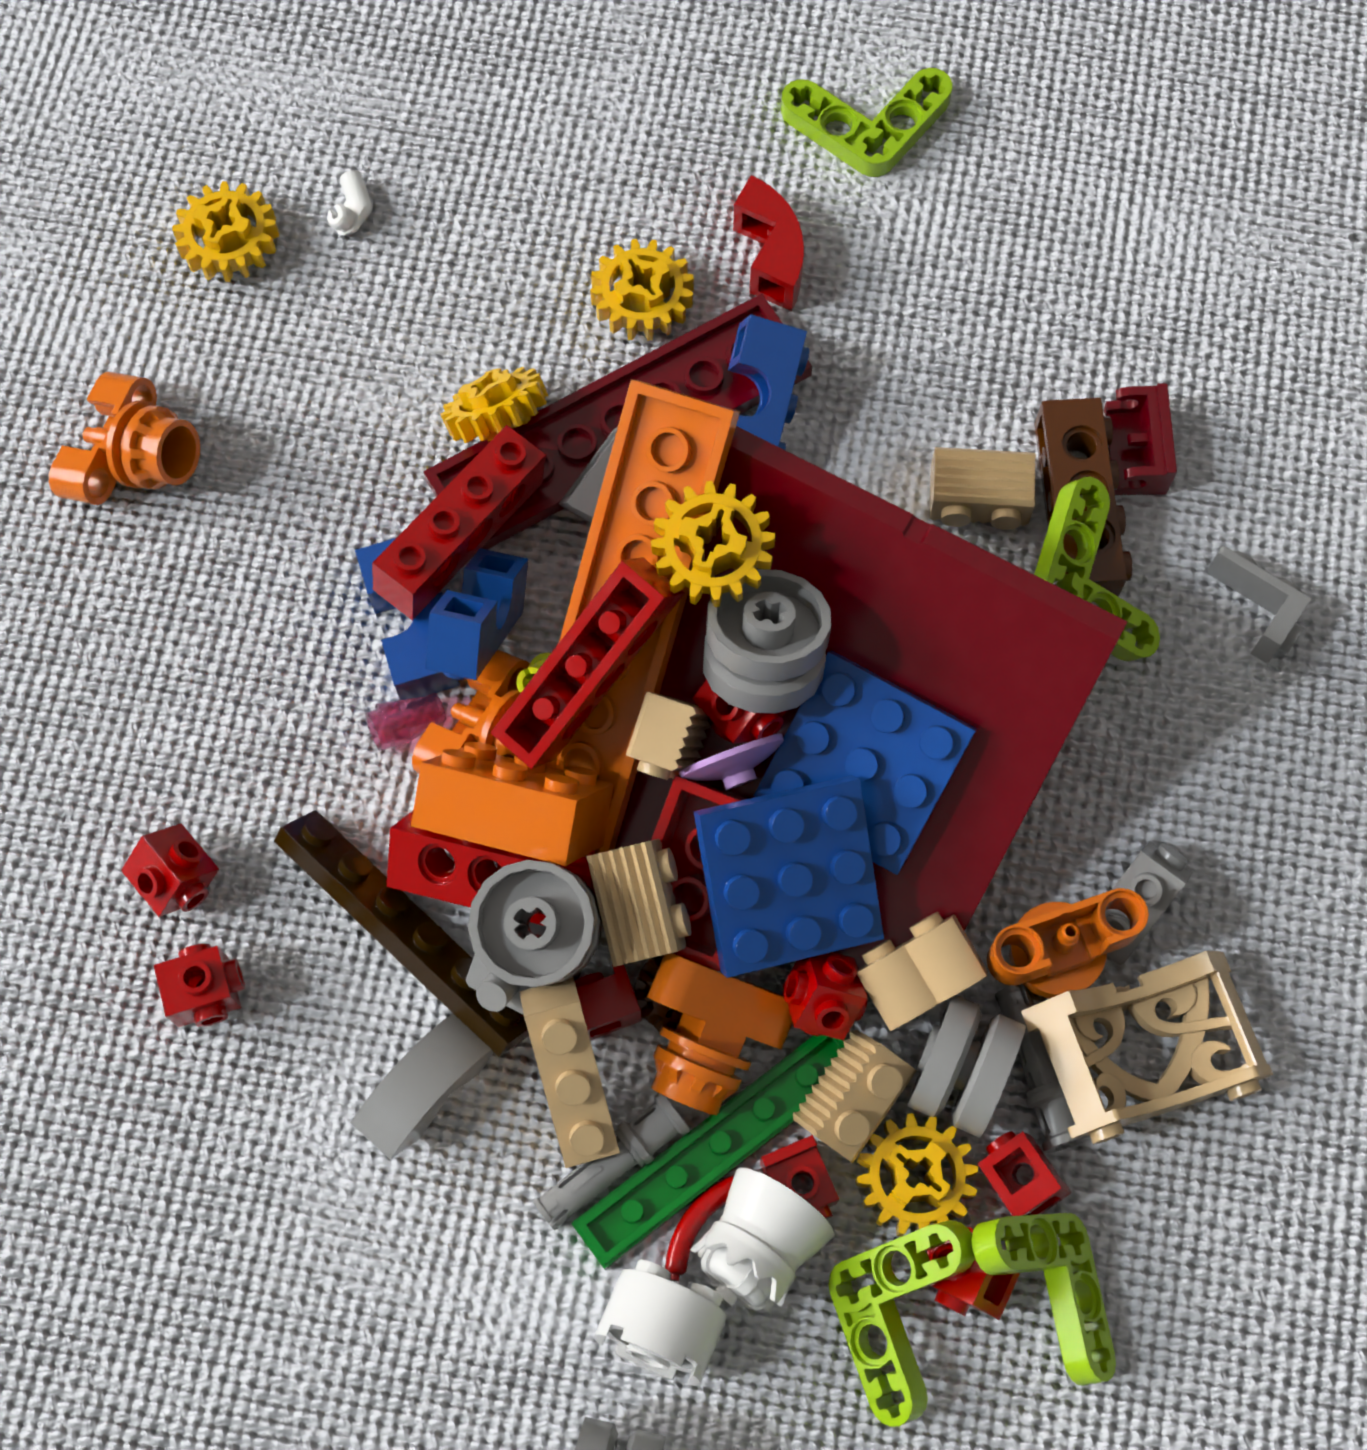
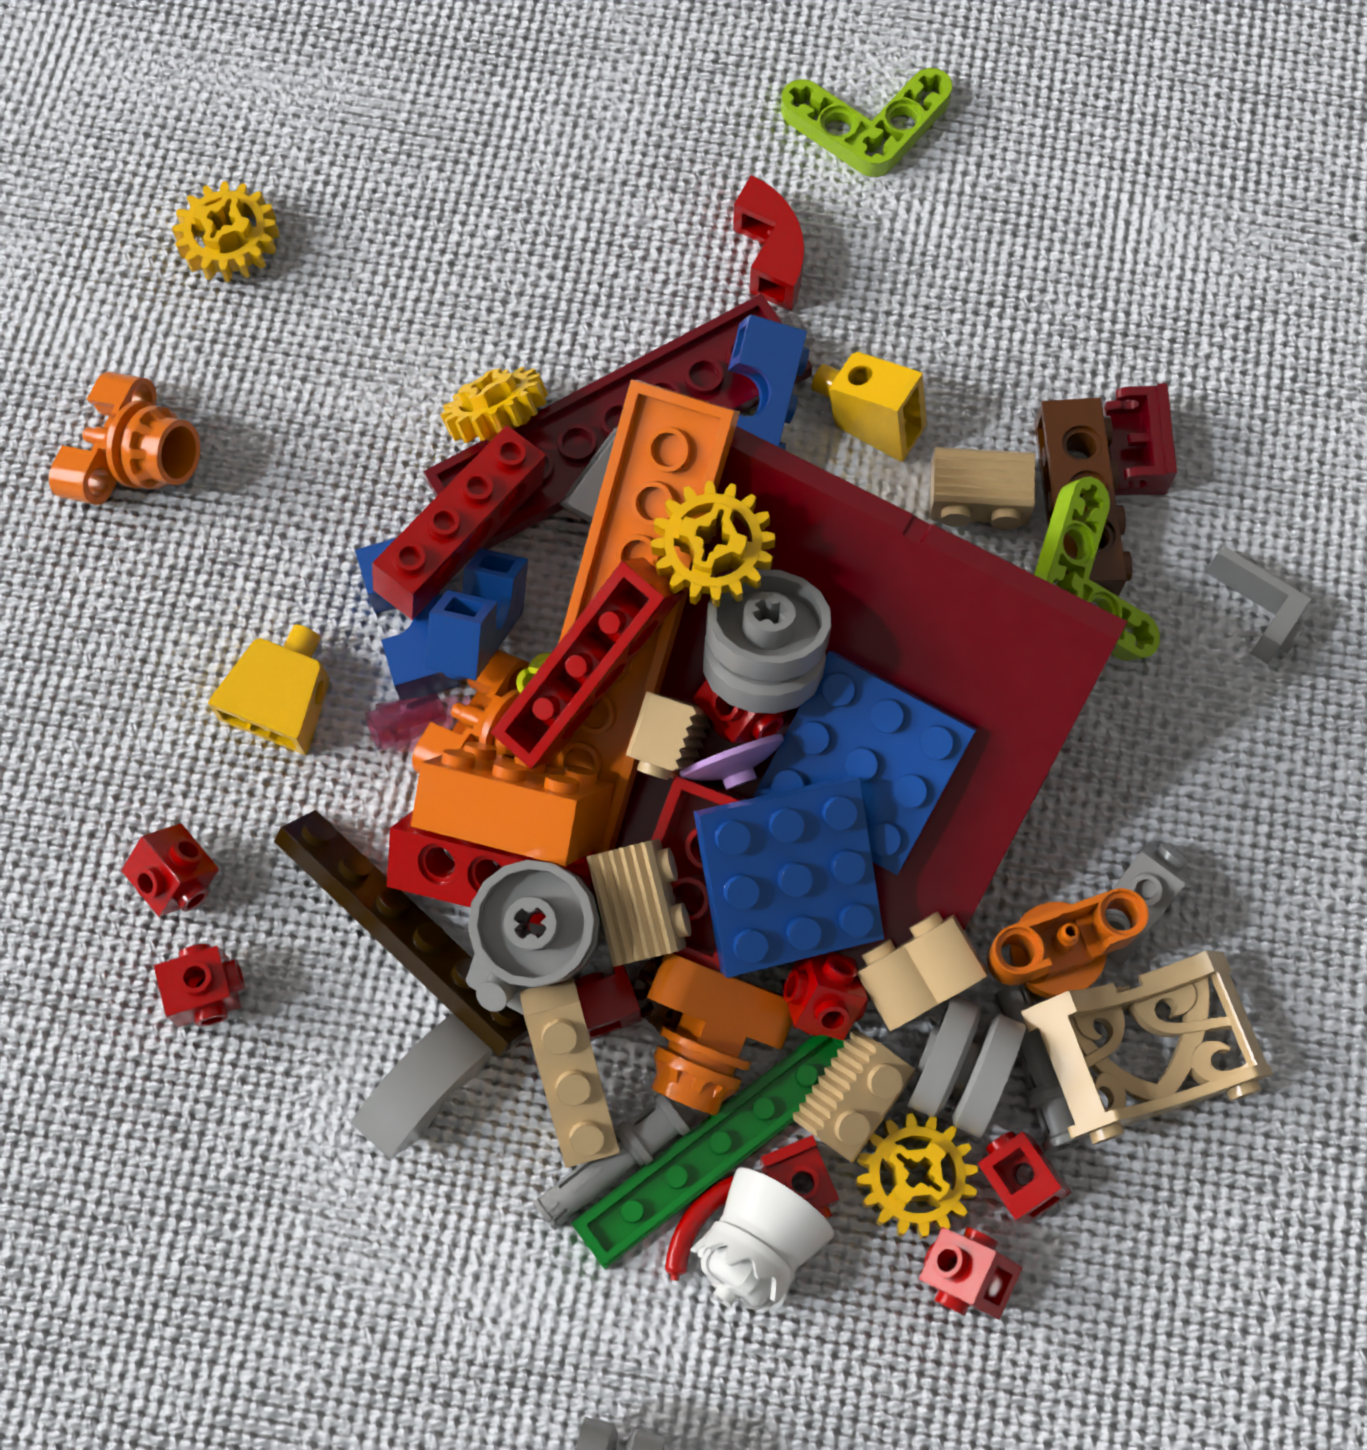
(275, 691): none -> yellow torso
(356, 207): white arm -> none
(640, 293): yellow gear -> none
(662, 1322): white brick -> none
(875, 402): none -> yellow torso
(877, 1307): lime beam -> none
(1068, 1273): lime beam -> none

